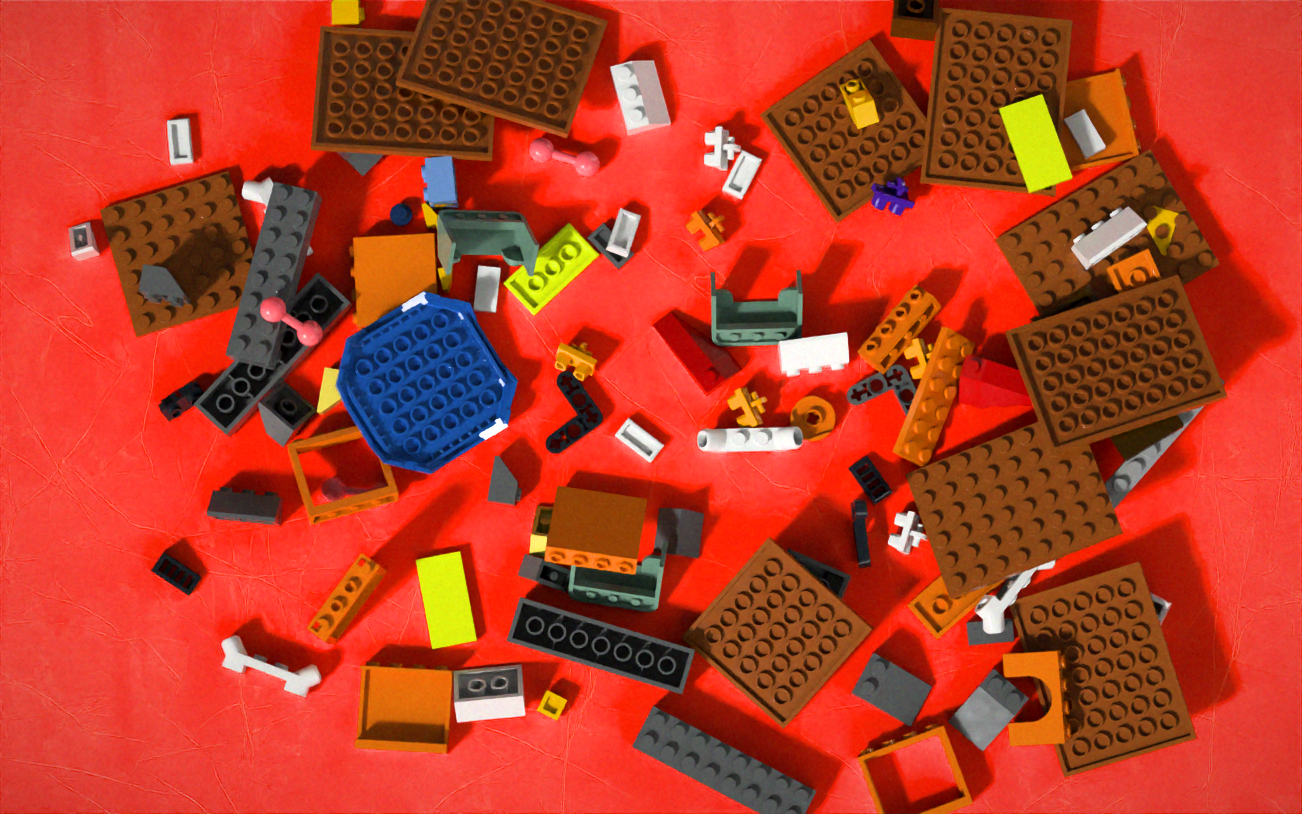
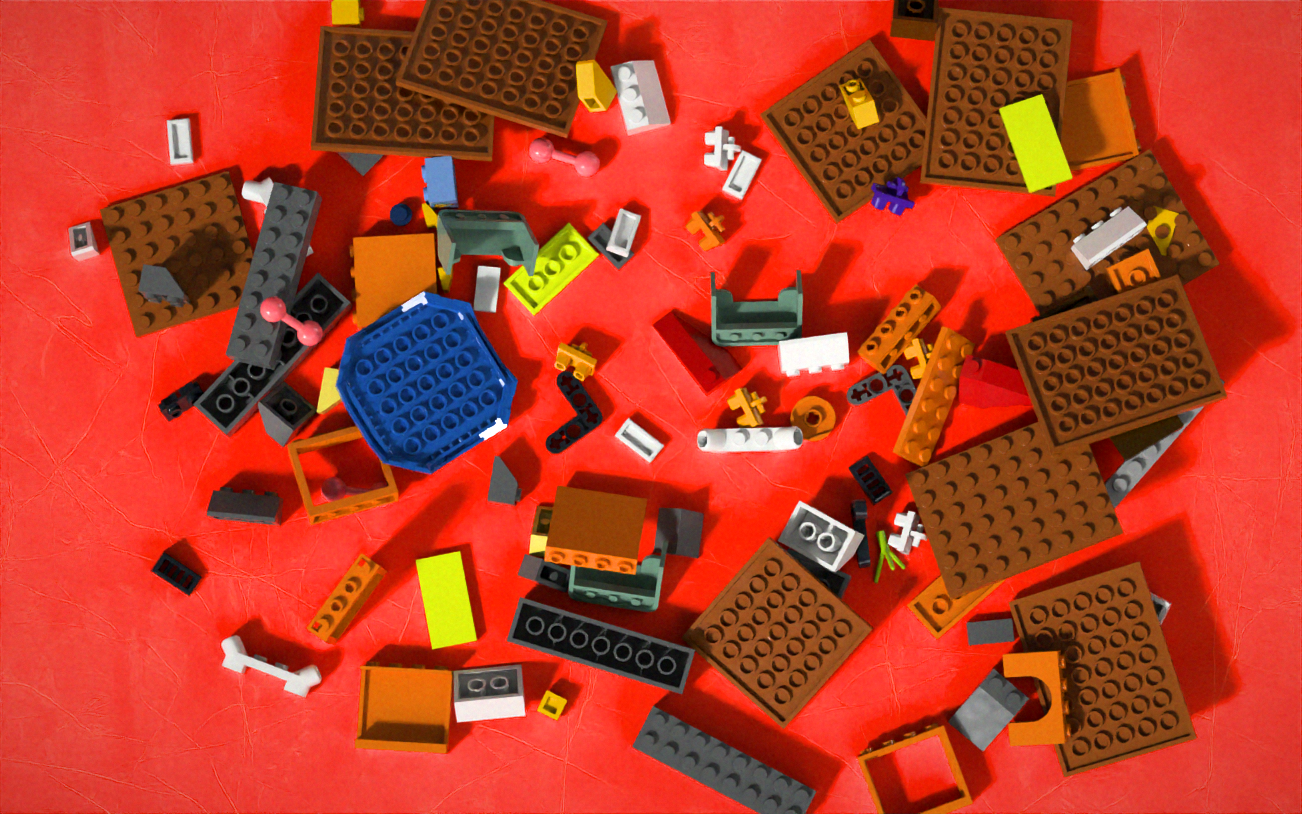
(594, 86): none -> yellow slope
(820, 537): none -> white slope
(885, 551): none -> lime plant
(891, 689): dark grey slope -> none
(992, 607): white plate -> none
(1084, 134): white tile -> none

